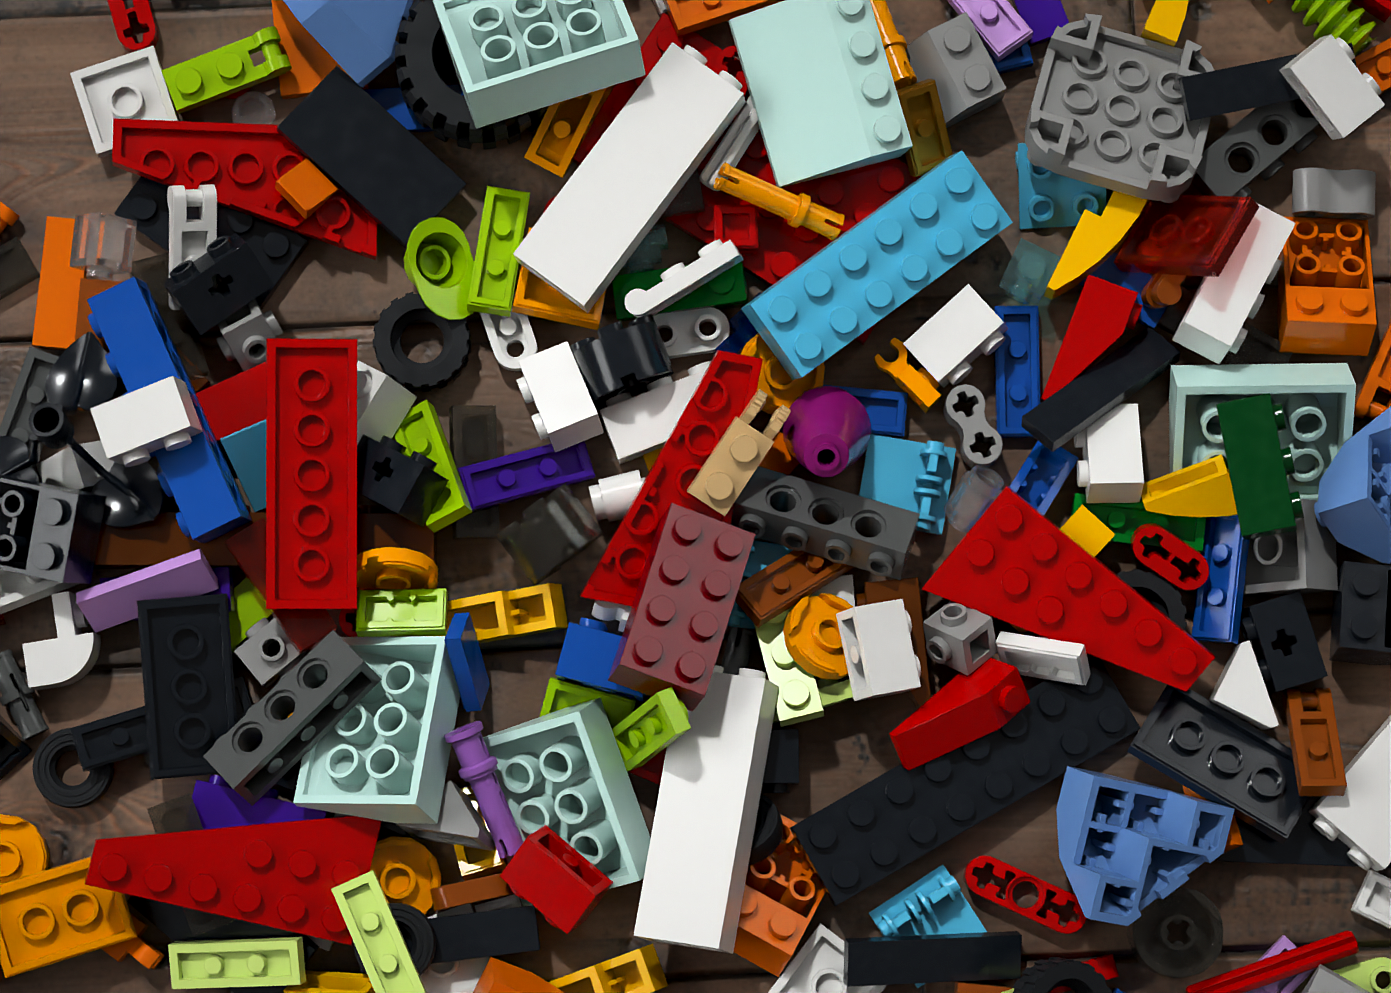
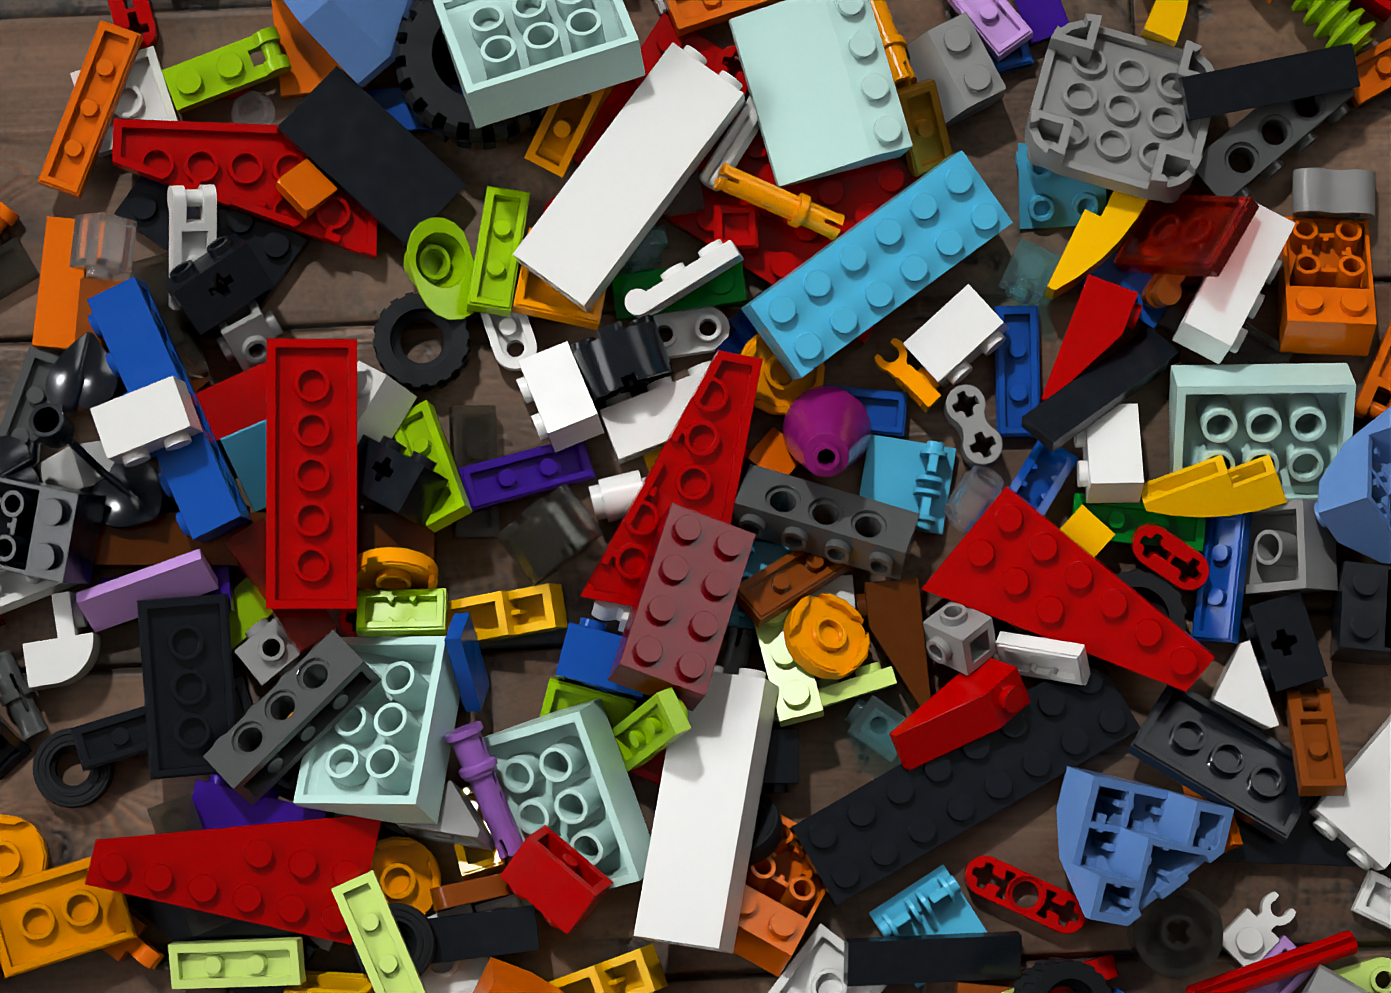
(90, 109): none -> orange tile
(736, 456): tan hinge -> none
(872, 724): none -> clear light blue brick
(879, 649): white brick -> none
(1251, 936): none -> white plate
(1259, 466): dark green brick -> none
(1333, 86): white brick -> none

